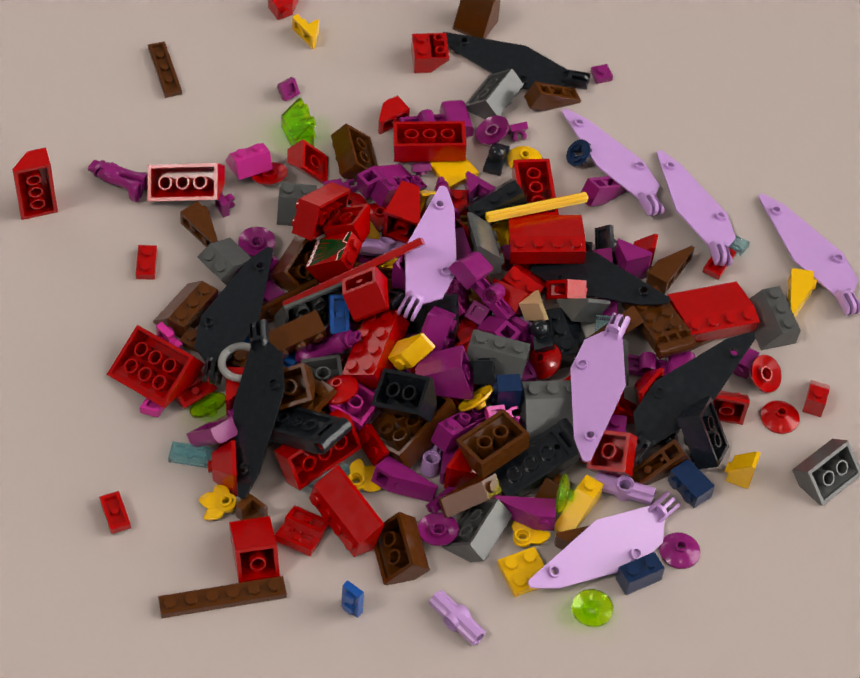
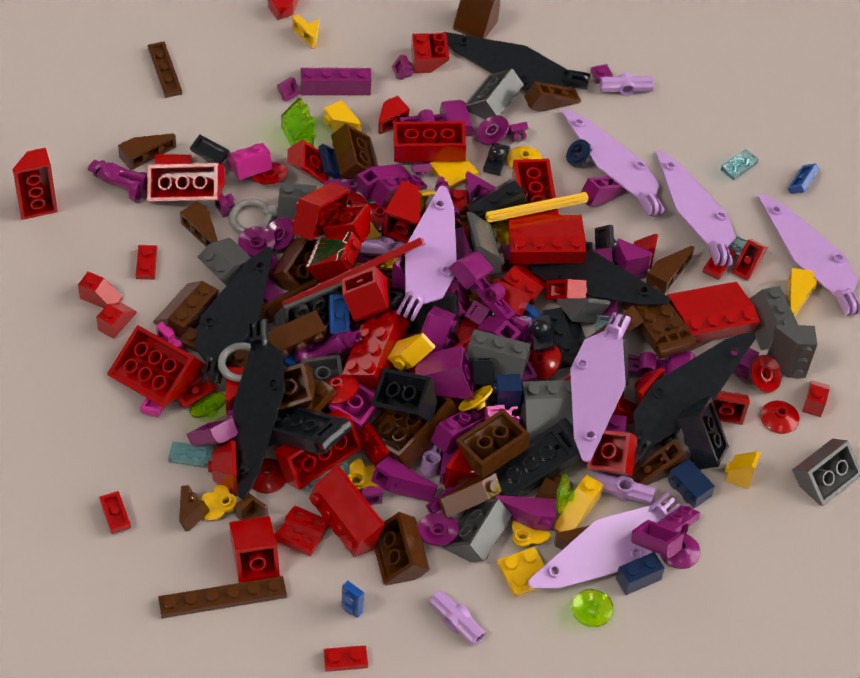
(98, 290): none -> red slope
(114, 318): none -> red slope
(143, 149): none -> reddish brown slope
(173, 159): none -> red tile
(190, 509): none -> reddish brown slope
(209, 150): none -> black tile
(269, 212): none -> light grey piece
(272, 481): none -> red dish
(282, 232): none -> magenta dish
(329, 161): none -> dark blue tile
(335, 81): none -> magenta slope
(339, 114): none -> yellow slope
(345, 658): none -> red plate
(373, 494): none -> magenta plate
(402, 67): none -> magenta tile
(533, 307): tan slope -> none
(626, 84): none -> lavender piece
(666, 535): none -> magenta plate
(739, 164): none -> clear light blue plate
(749, 259): none -> red slope
(793, 349): none -> dark grey slope
(803, 178): none -> blue plate

